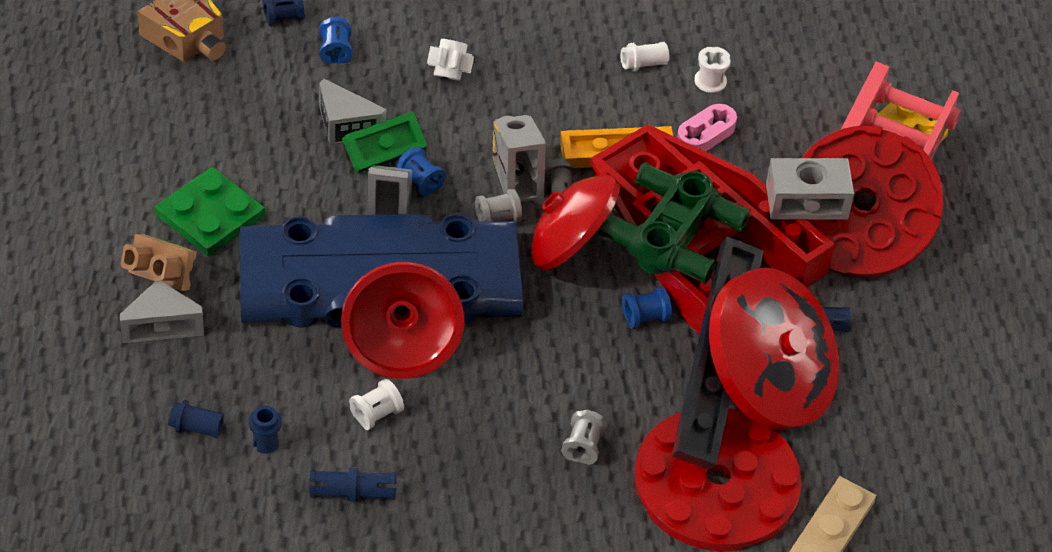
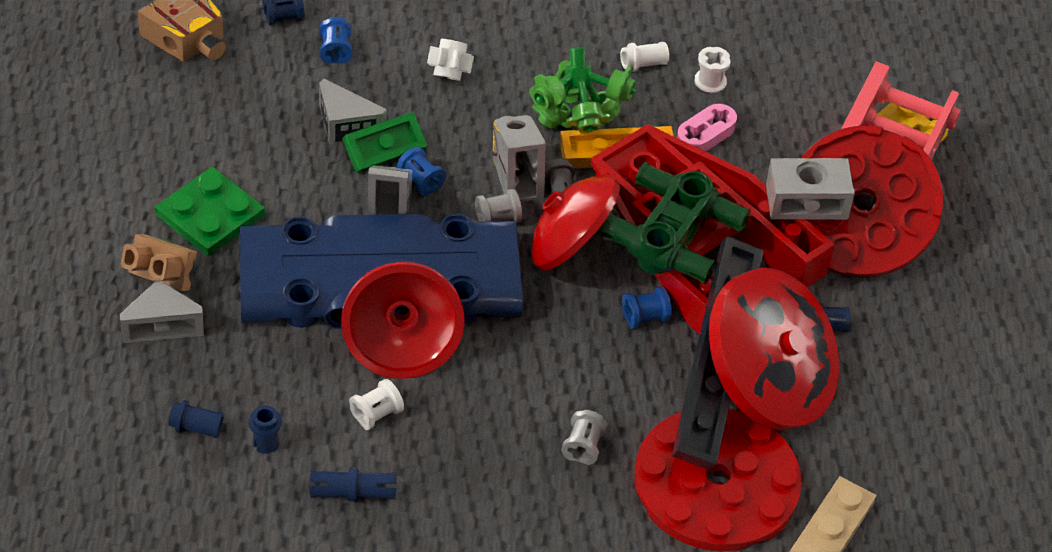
(576, 78): none -> bright green plant

